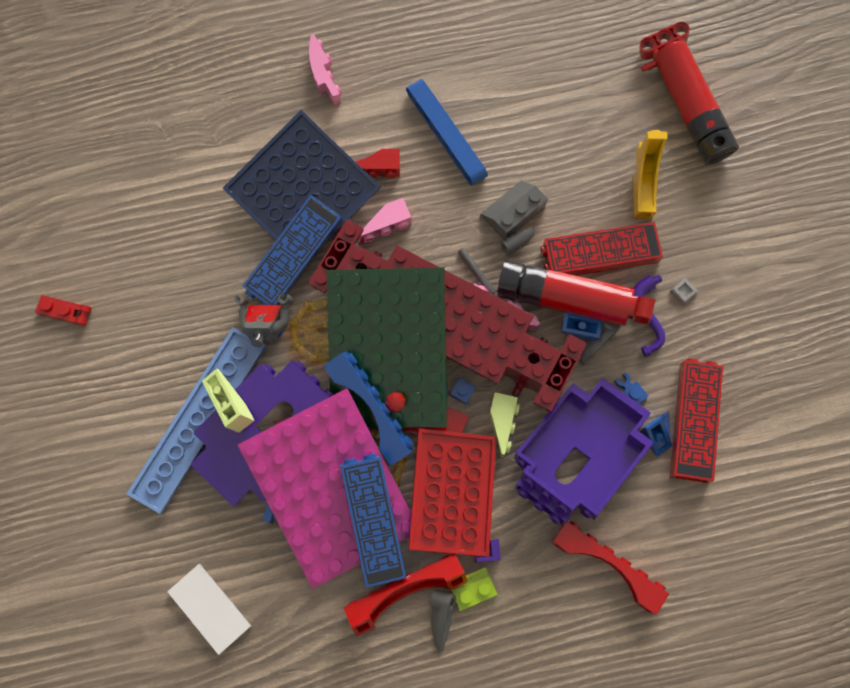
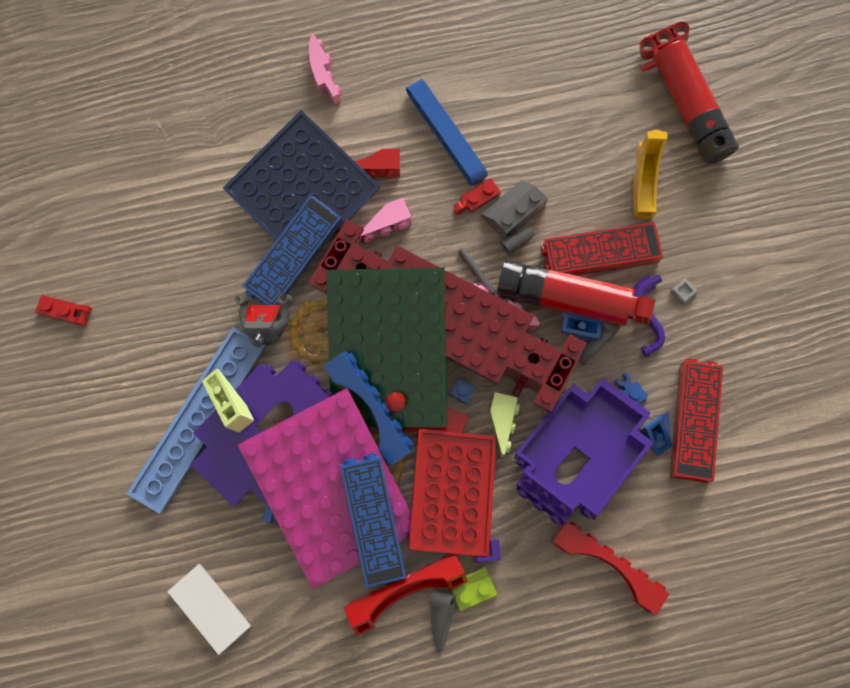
(477, 197): none -> red plate

